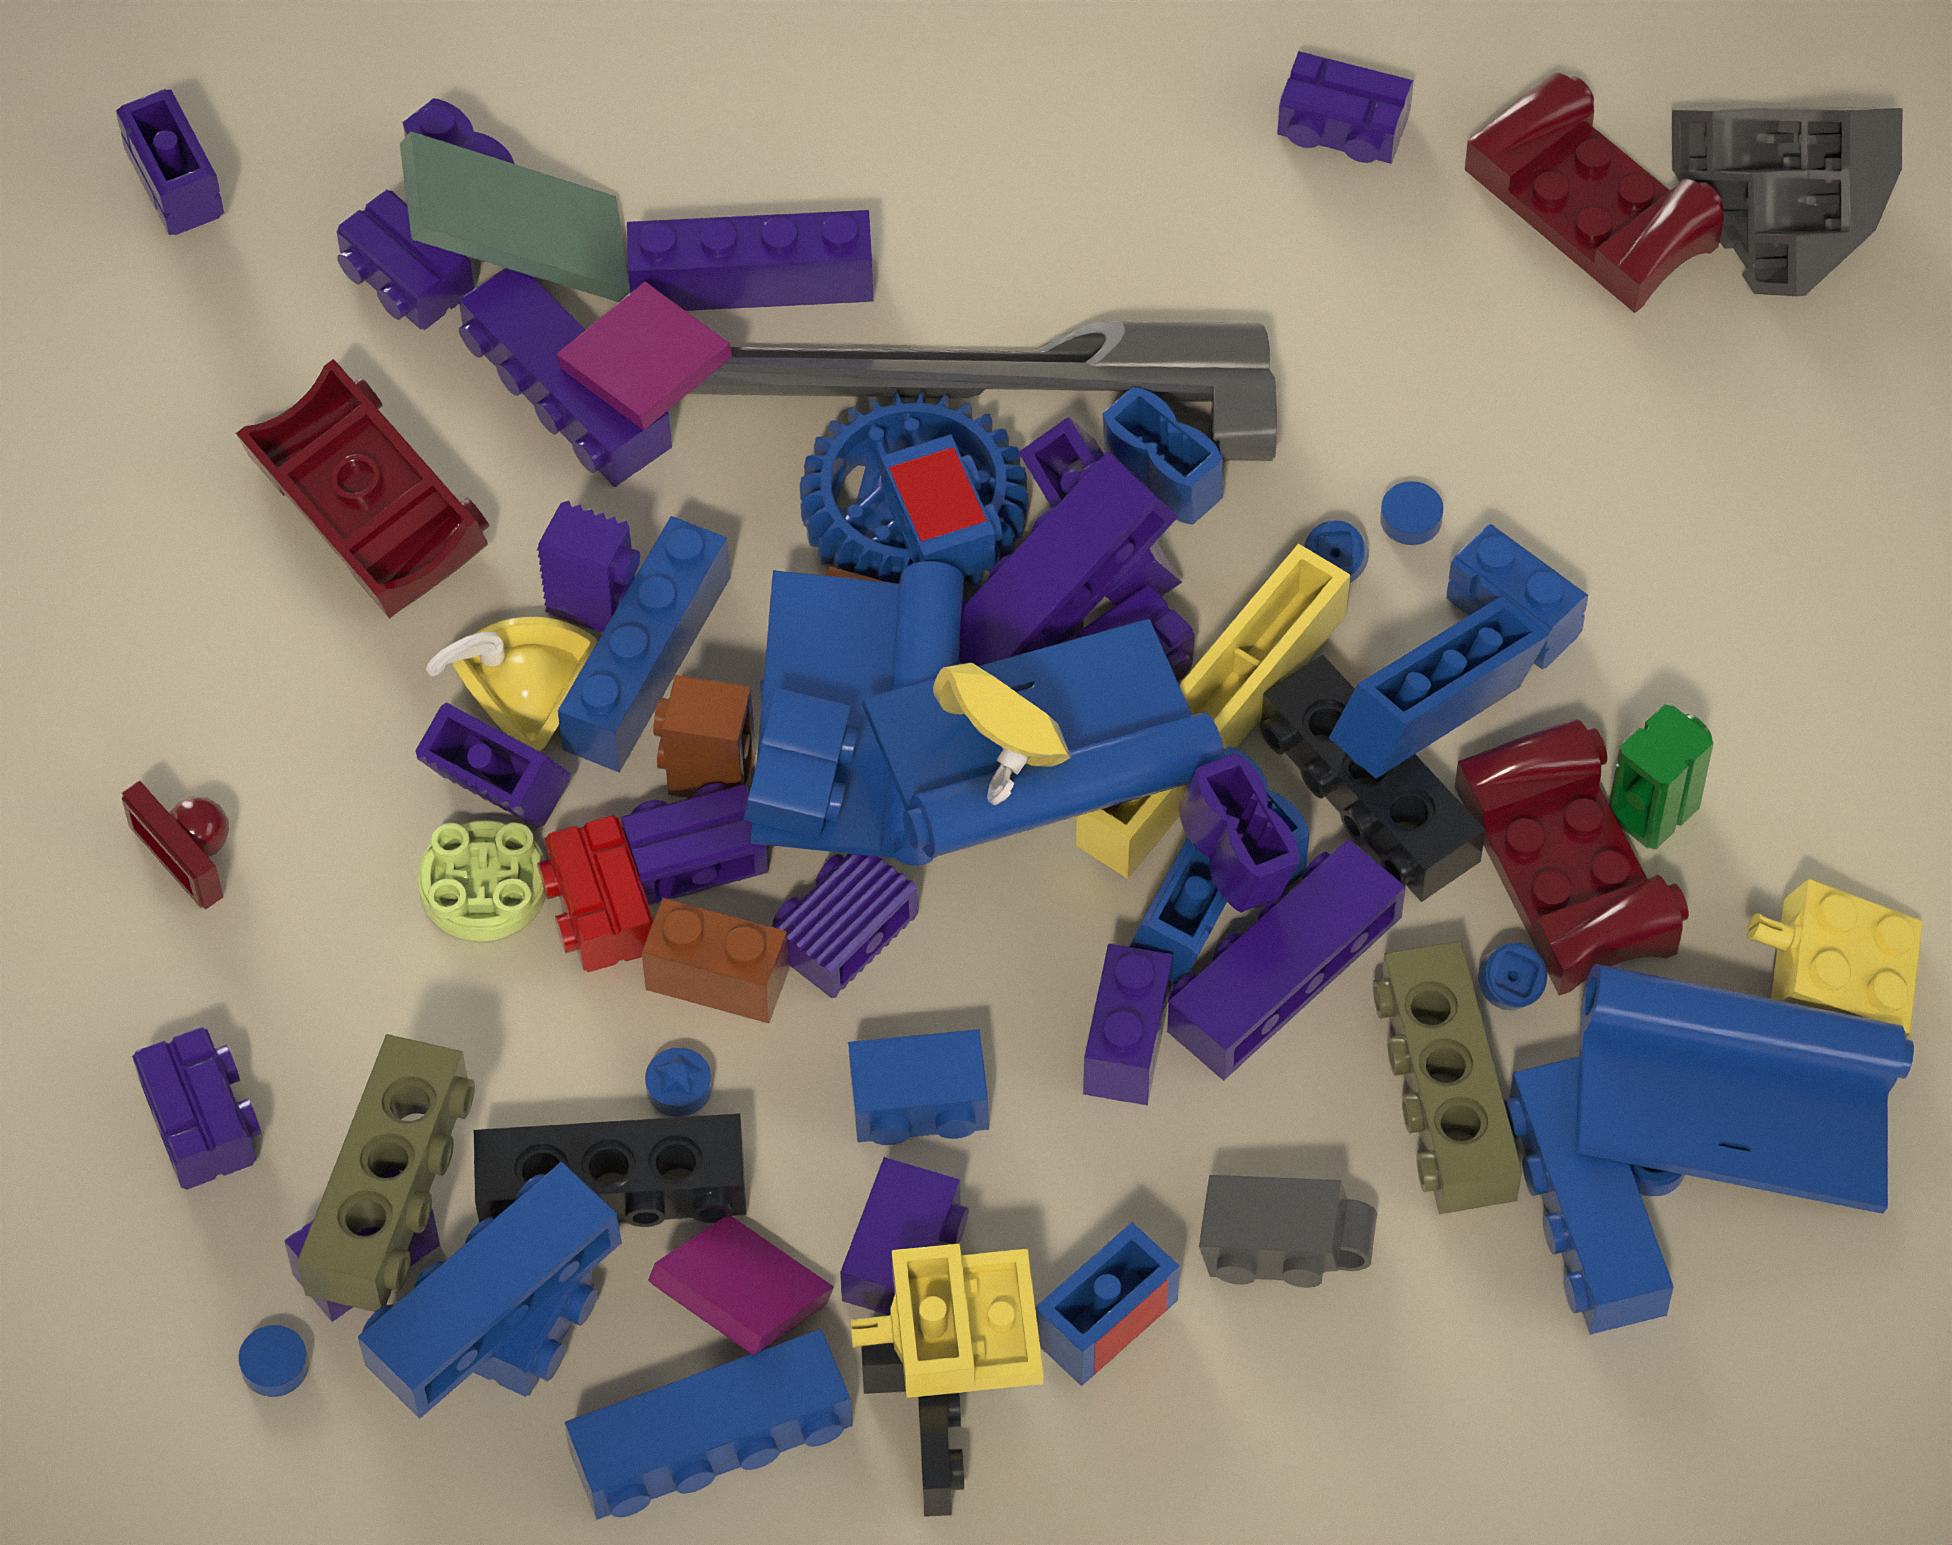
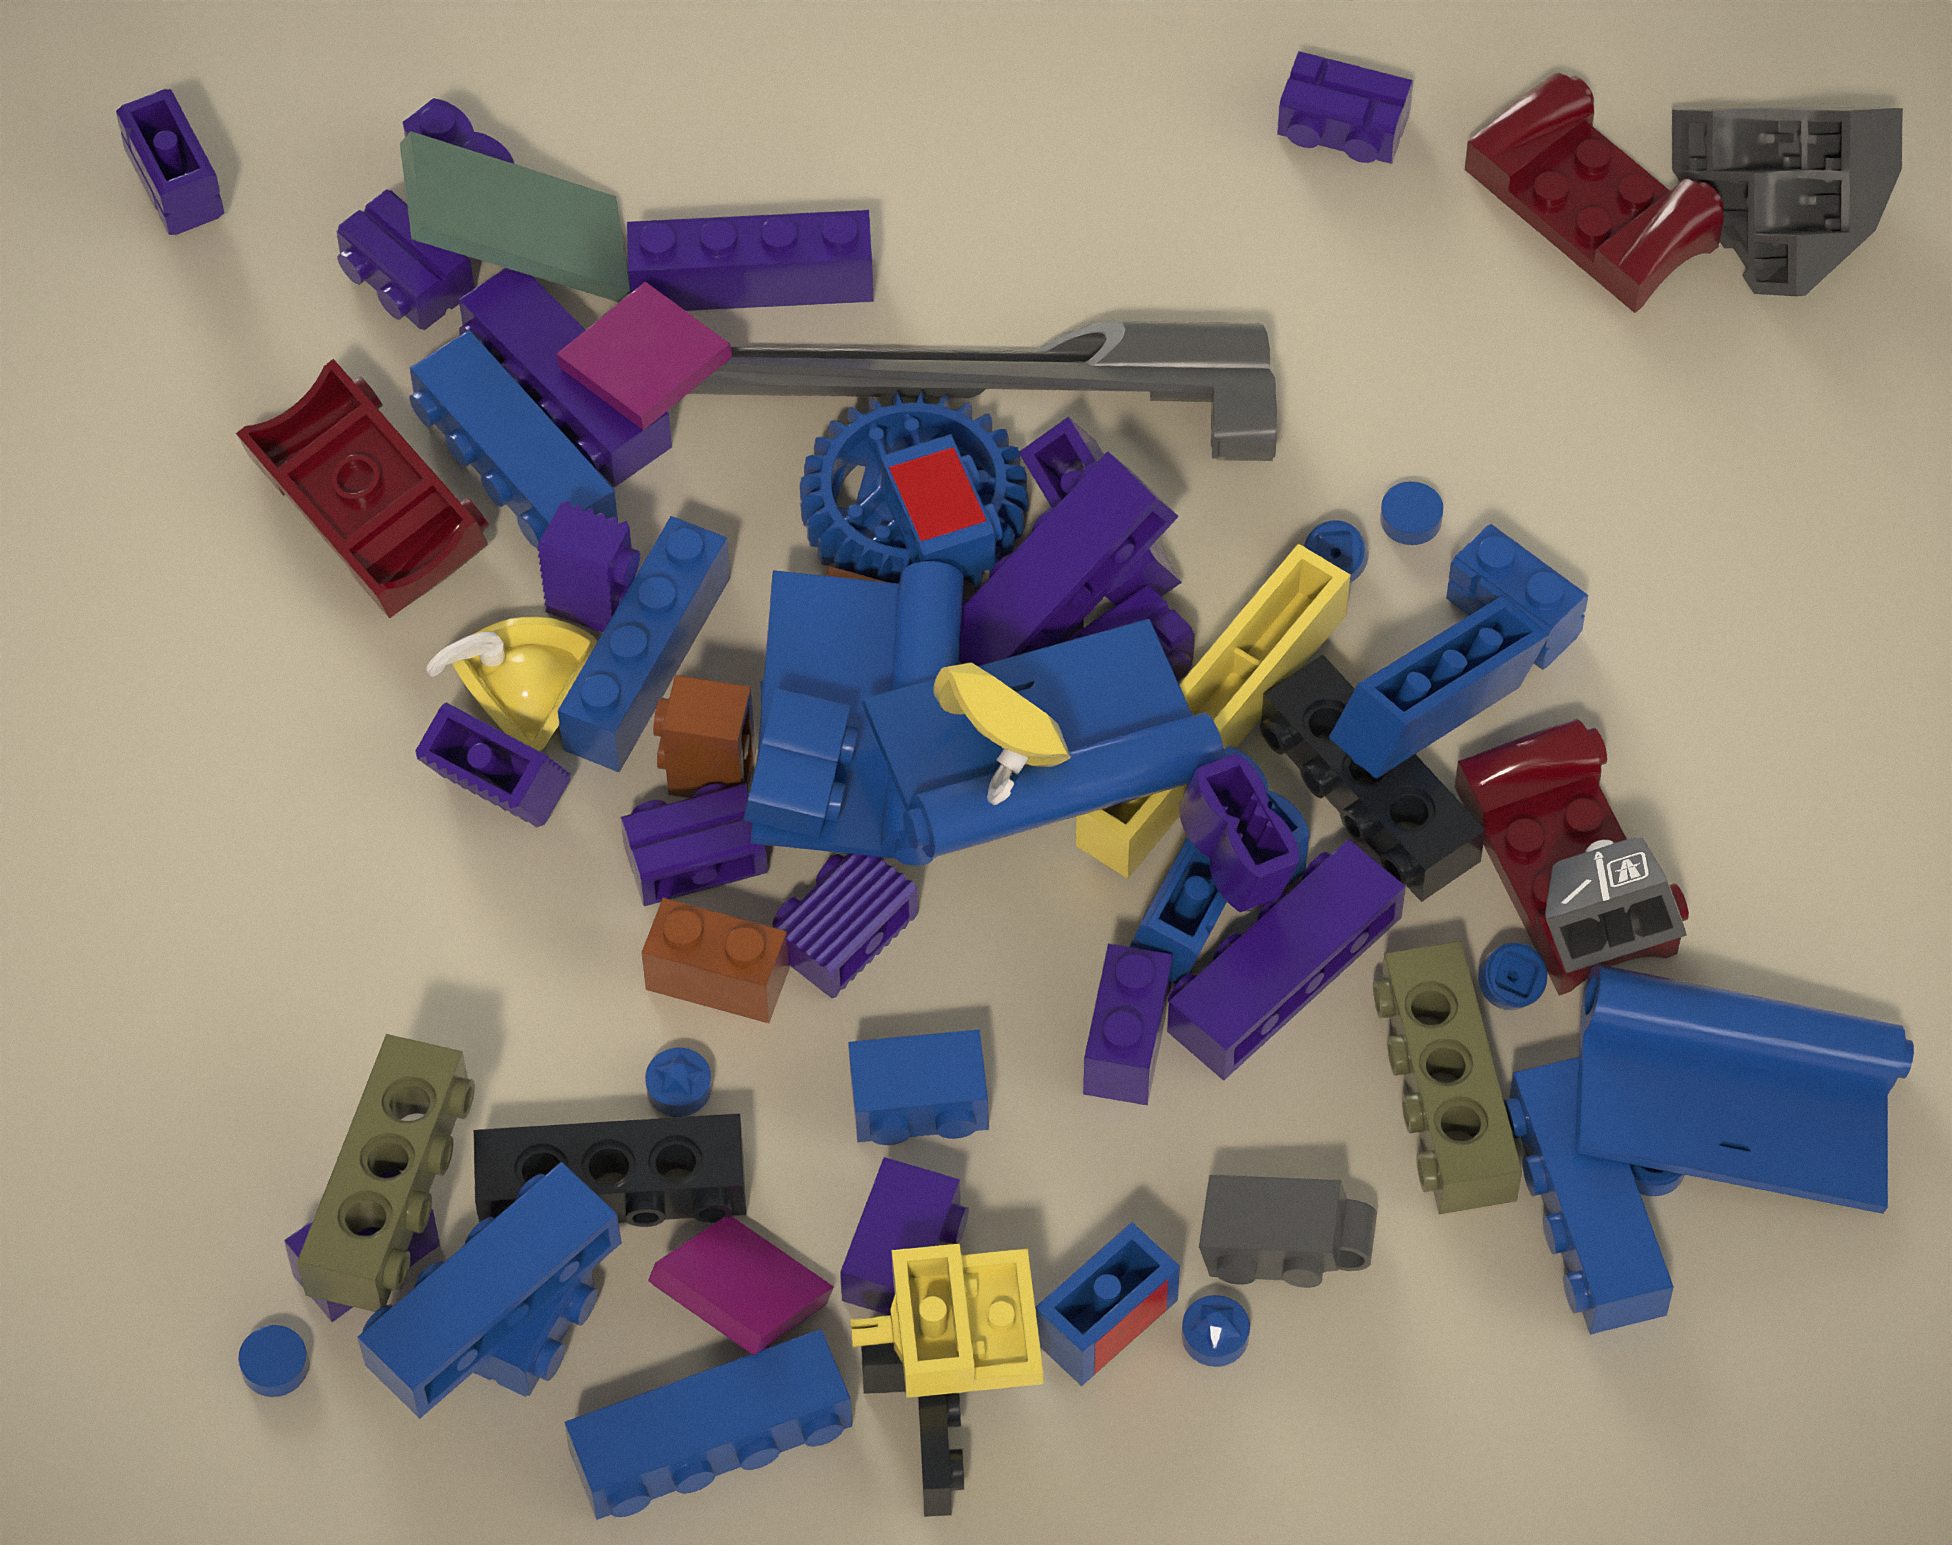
(181, 838): dark red tile -> none
(196, 1108): dark purple brick -> none
(481, 879): yellowish green tile -> none
(504, 436): none -> blue brick
(599, 892): red brick -> none
(1165, 455): blue brick -> none
(1215, 1330): none -> blue tile
(1610, 904): none -> dark grey torso
(1661, 775): green brick -> none
(1842, 954): light yellow plate -> none

